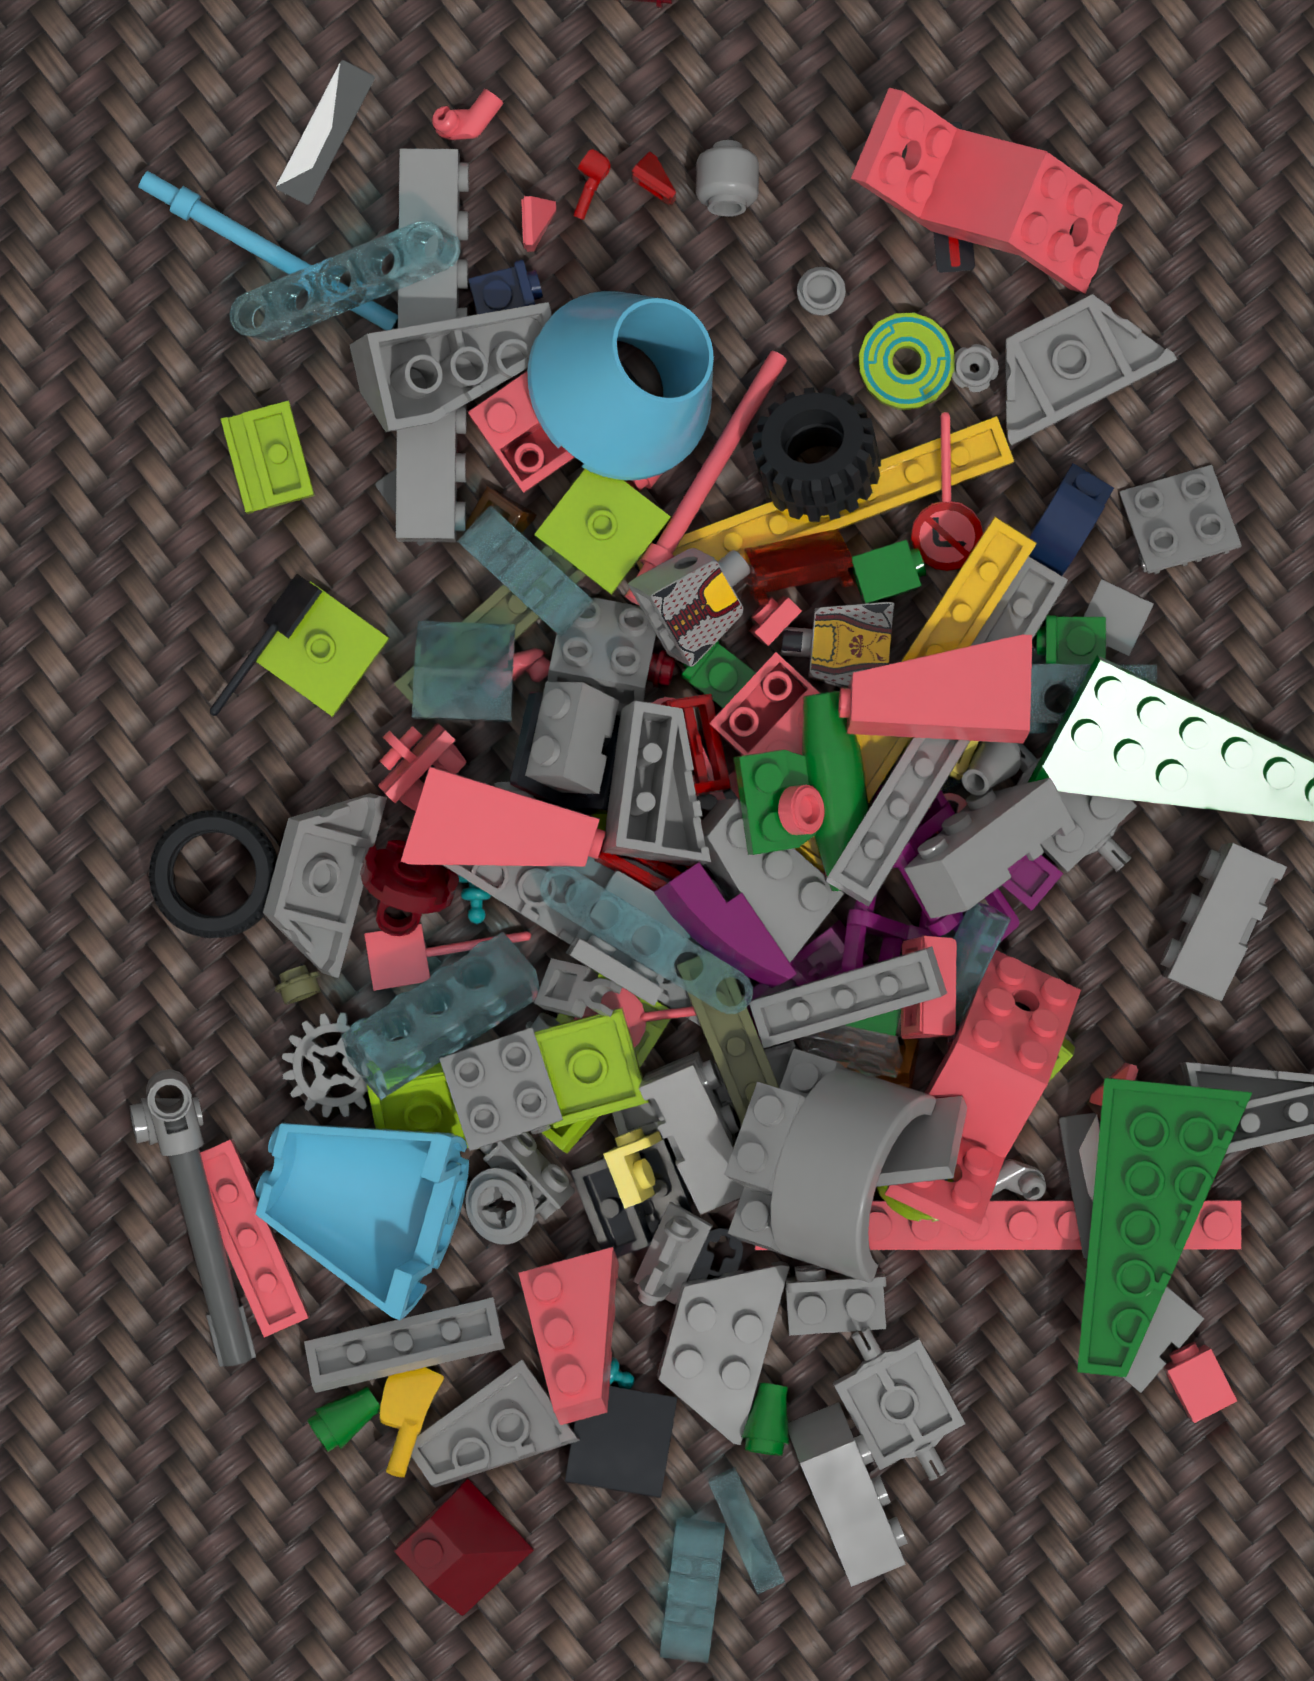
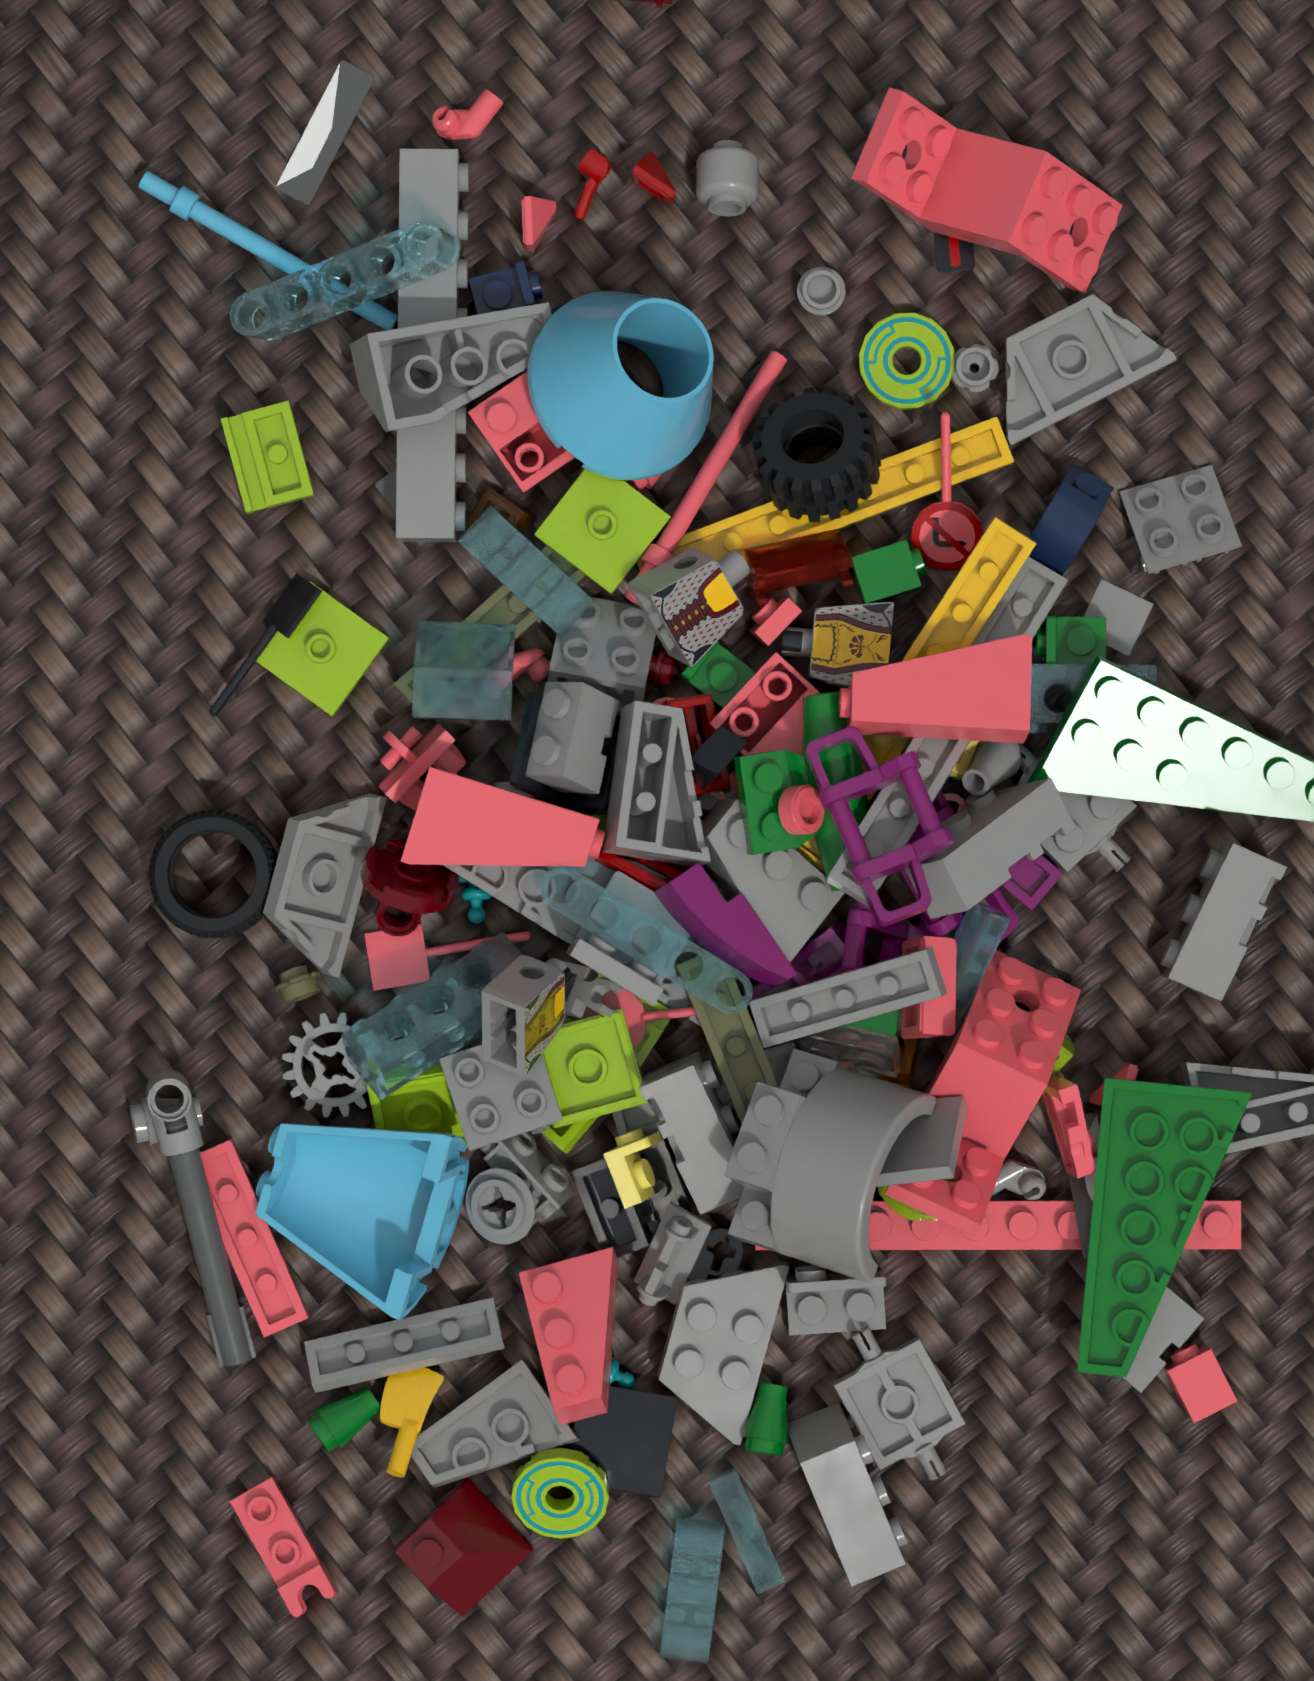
(283, 1544): none -> coral plate
(523, 1012): none -> light grey torso
(560, 1516): none -> lime tile
(715, 755): none -> black slope
(878, 777): none -> magenta bar
(1069, 1126): none -> coral wing

